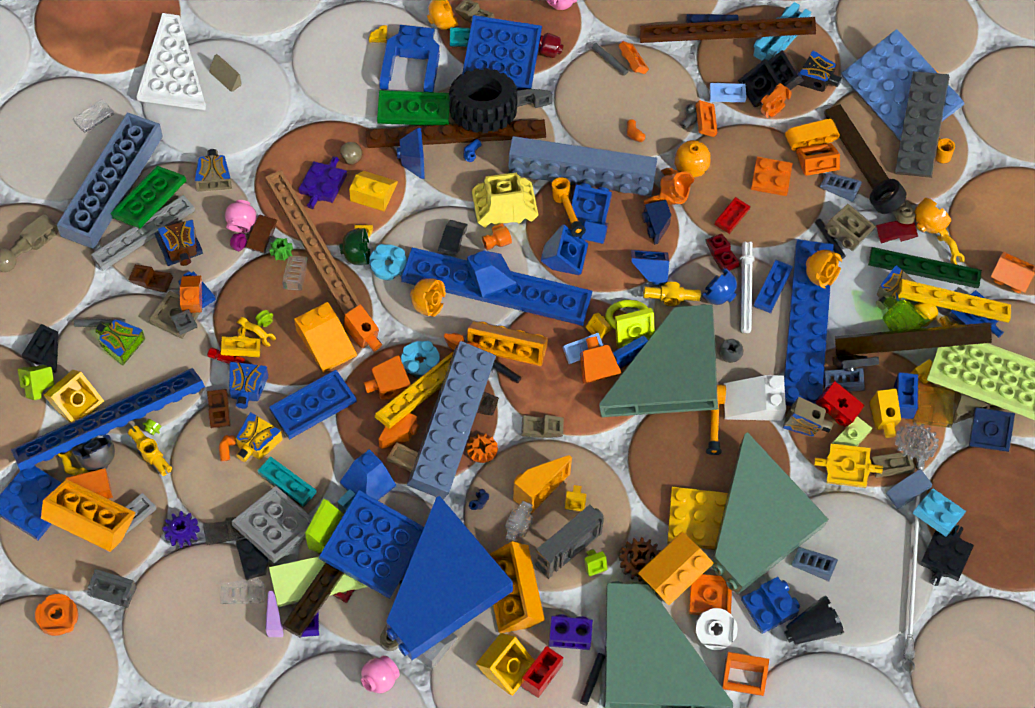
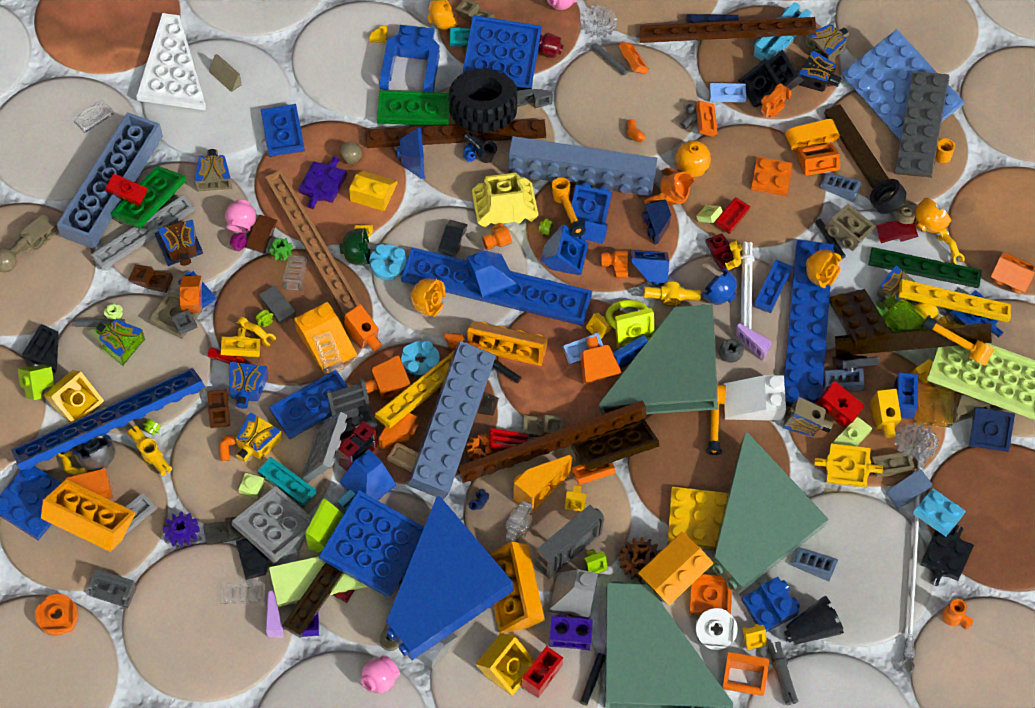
(115, 315): none -> yellowish green plate
(126, 189): none -> red plate
(251, 485): none -> yellowish green plate
(277, 304): none -> flat silver tile
(282, 130): none -> blue plate
(323, 447): none -> light grey plate
(324, 362): none -> clear slope
(352, 404): none -> dark grey plate
(361, 439): none -> dark red piece
(480, 147): none -> black pin
(507, 437): none -> red tile
(546, 227): none -> lime plate
(552, 441): none -> reddish brown plate
(573, 593): none -> light grey slope
(583, 476): none -> orange plate
(598, 21): none -> clear gear
(615, 444): none -> dark brown plate
(619, 260): none -> orange piece
(709, 213): none -> yellowish green plate
(736, 255): none -> yellow arm
(754, 636): none -> yellow tile
(755, 342): none -> lavender slope
(780, 665): none -> dark grey pin
(828, 41): none -> torso
(860, 318): none -> dark brown plate
(955, 614): none -> orange piece
(979, 351): none -> light orange piece

